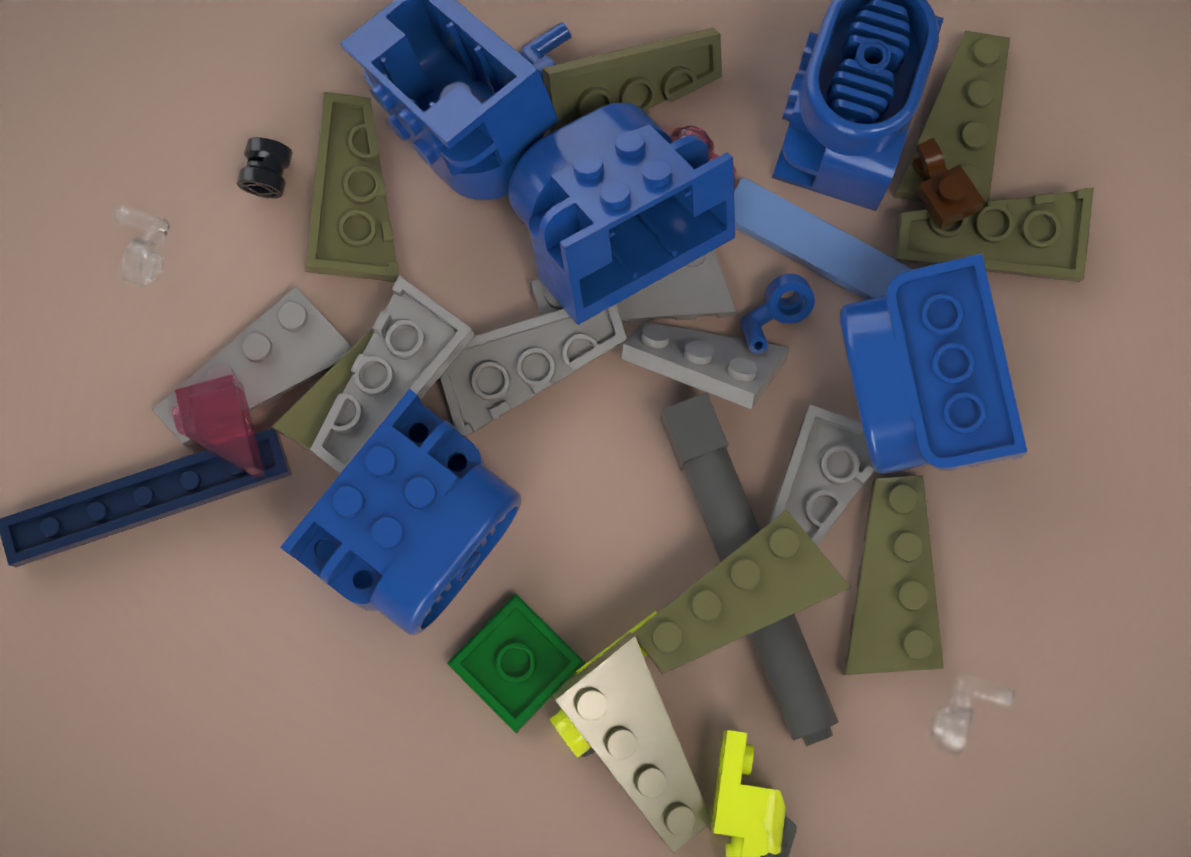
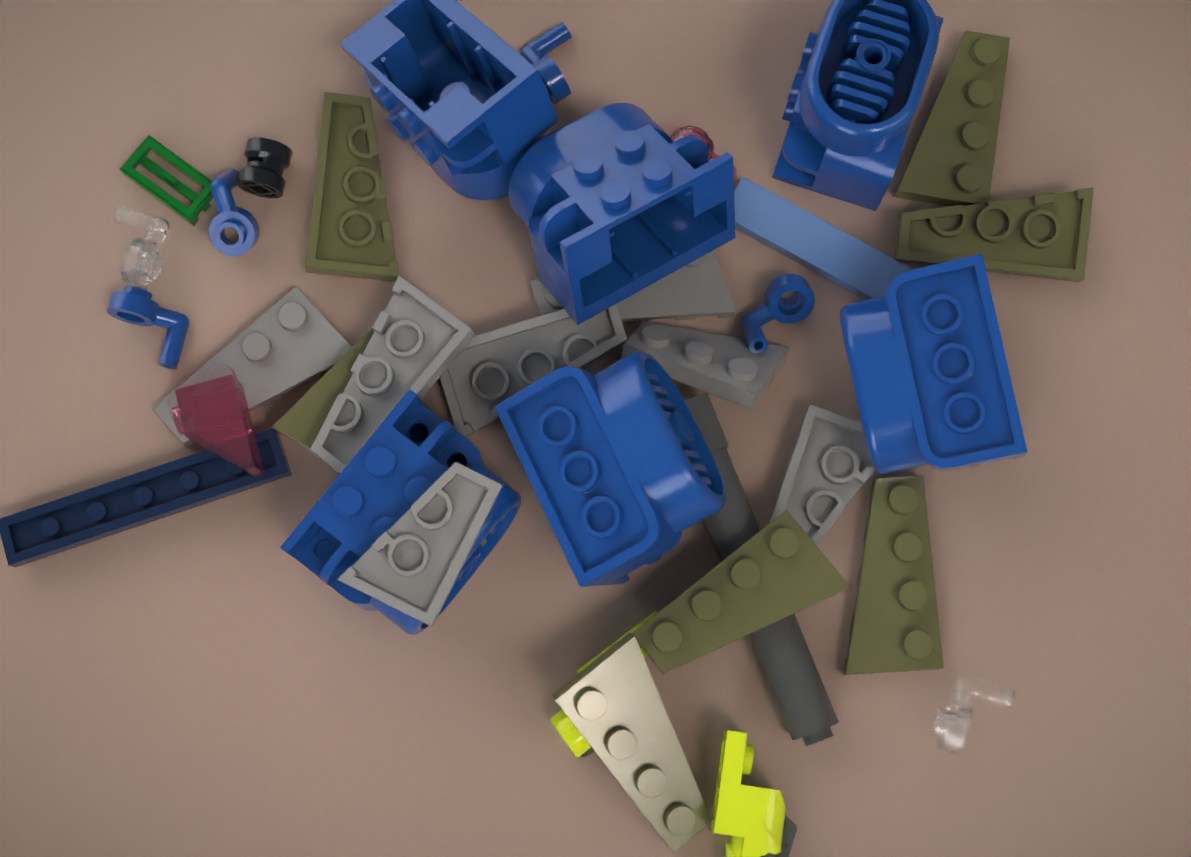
(137, 308): none -> blue plate
(199, 202): none -> green tile
(231, 216): none -> blue plate
(427, 547): none -> light grey wing
(515, 663): green tile -> none
(613, 464): none -> blue brick
(634, 75): olive wing -> none
(944, 192): reddish brown plate -> none

